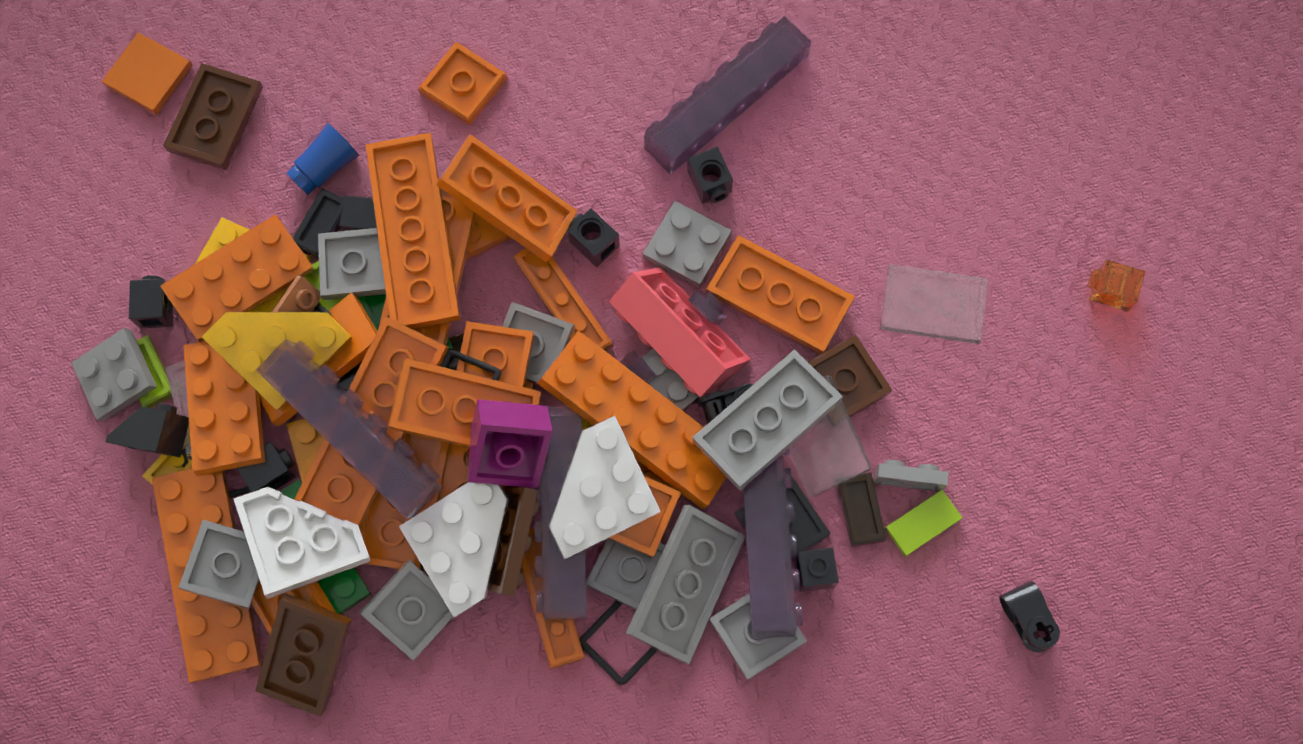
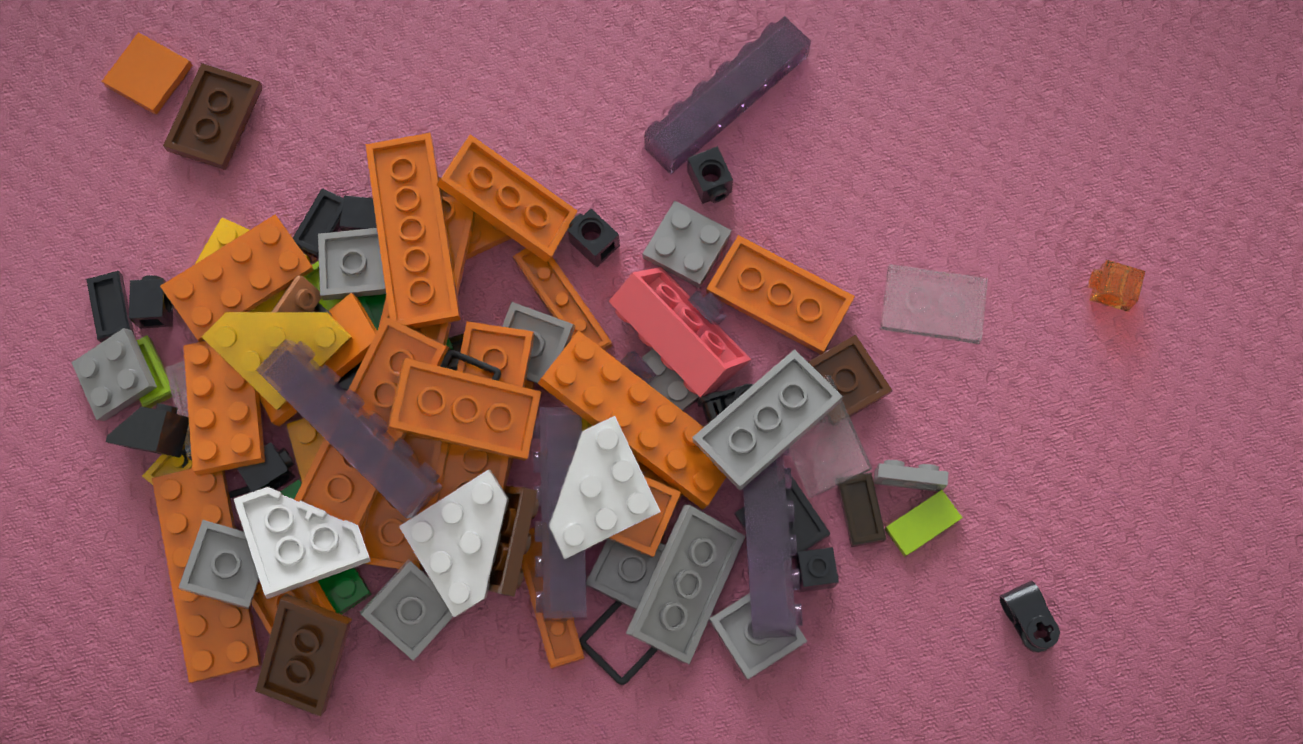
(109, 304): none -> black tile
(322, 159): blue plant -> none
(462, 83): orange tile -> none
(508, 443): magenta slope -> none

